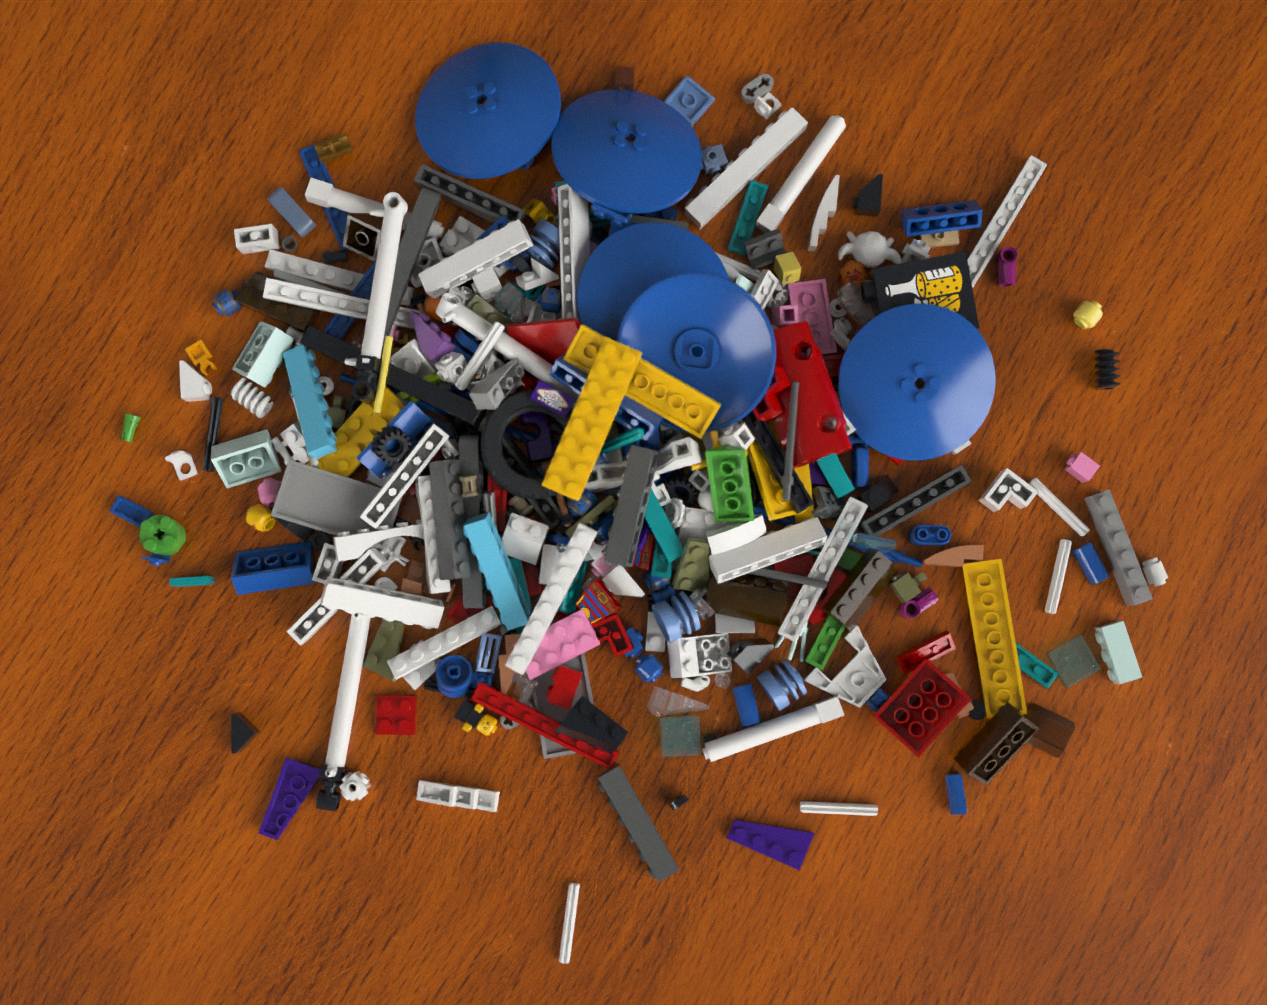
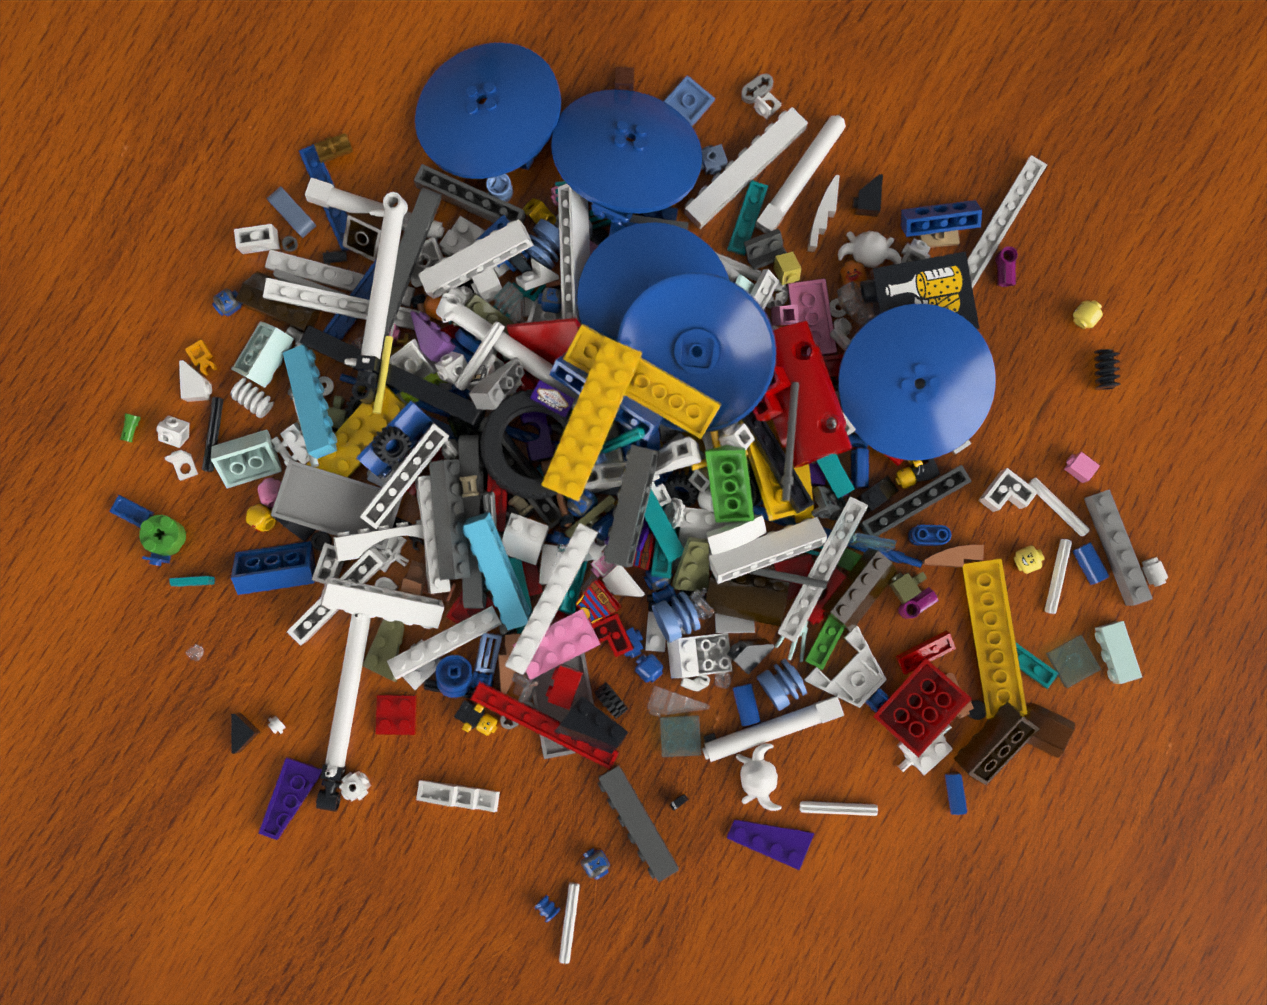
(173, 431): none -> white brick
(195, 652): none -> clear hinge
(276, 725): none -> white plate
(500, 187): none -> light blue wheel
(547, 908): none -> blue bush
(595, 863): none -> head
(611, 700): none -> black tyre
(758, 778): none -> white piece
(918, 472): none -> piece
(930, 757): none -> white plate
(1028, 559): none -> light yellow head

